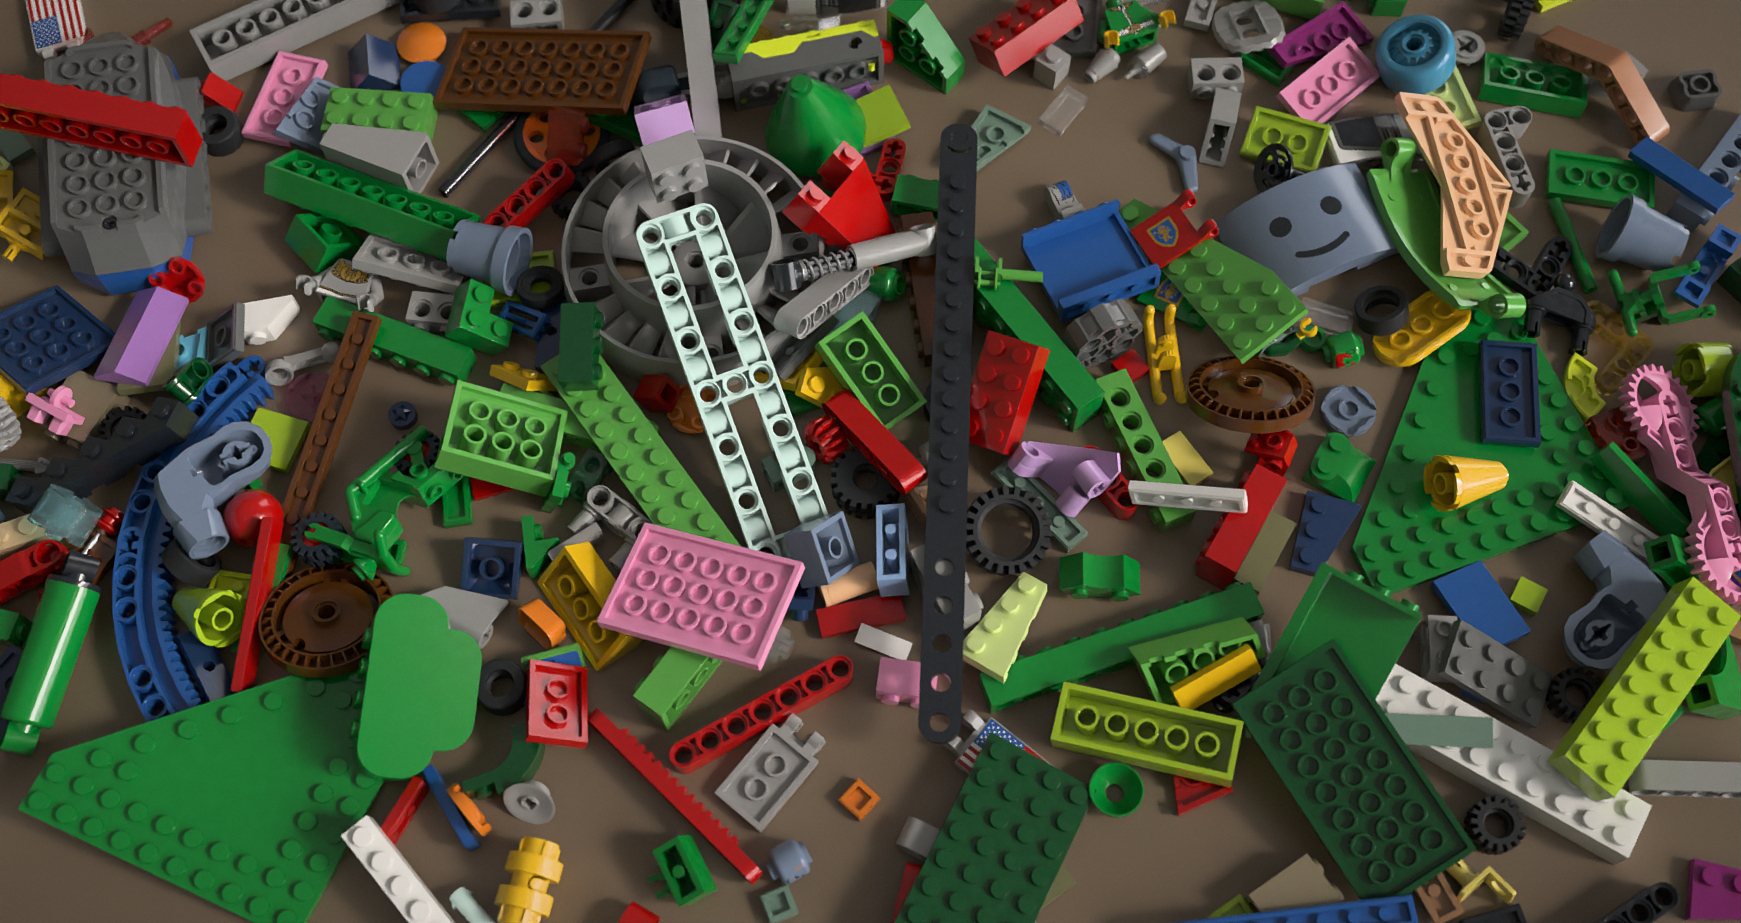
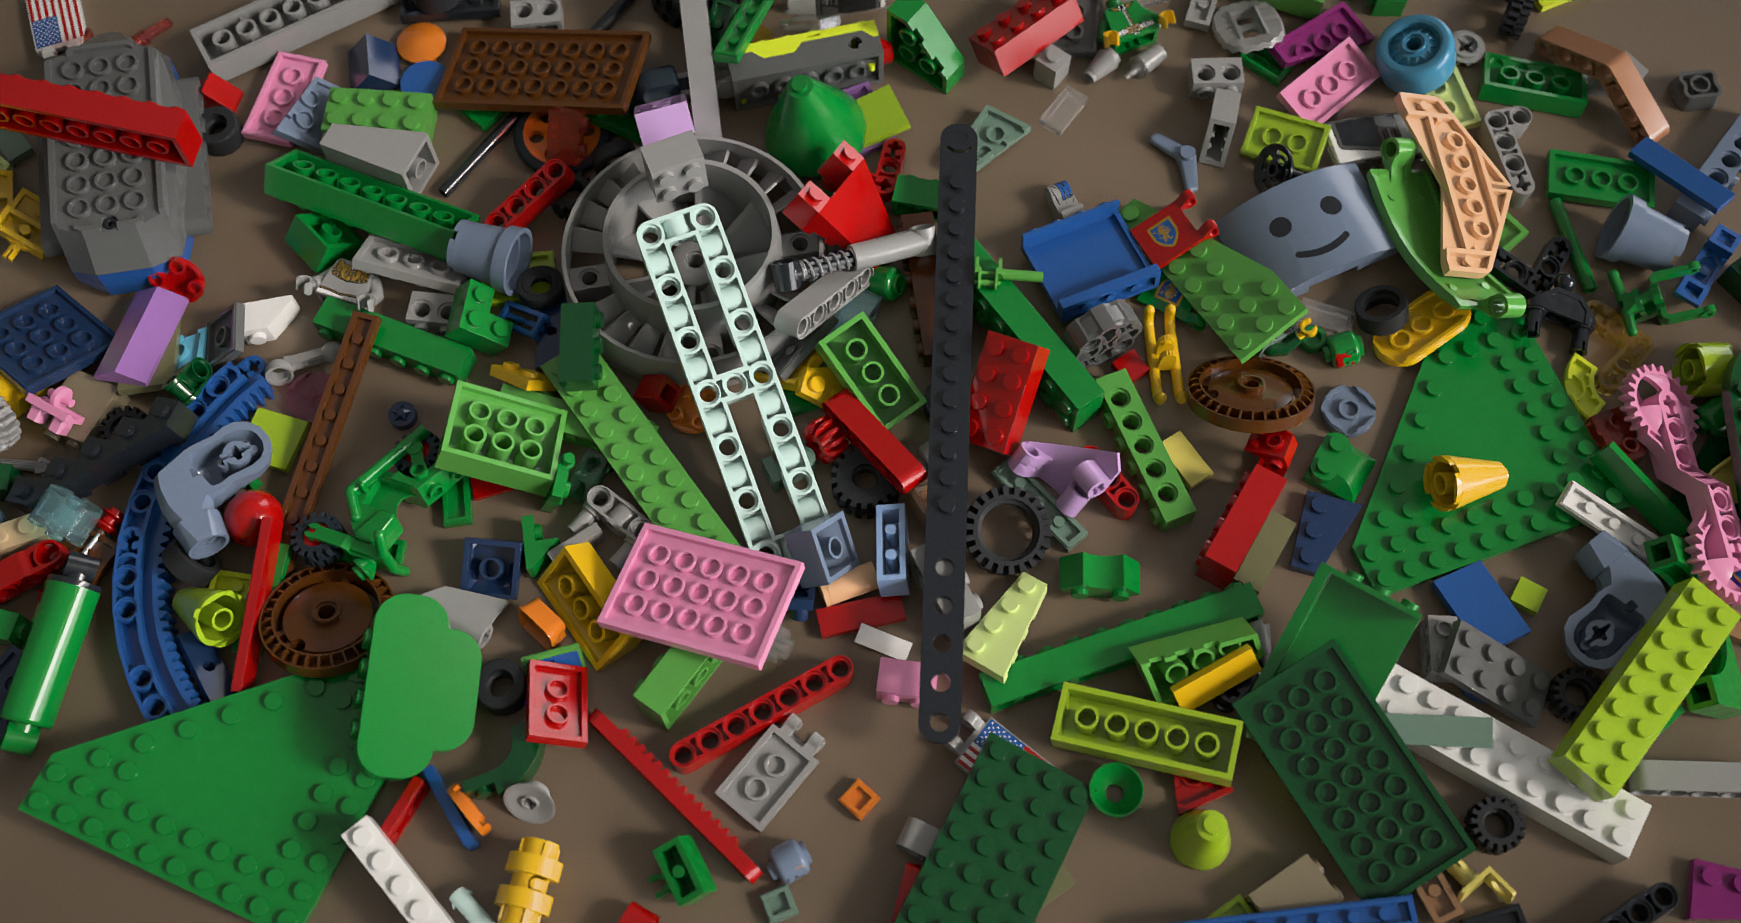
(1188, 496): white tile -> none
(1200, 839): none -> lime cone
(1509, 393): dark blue tile -> none

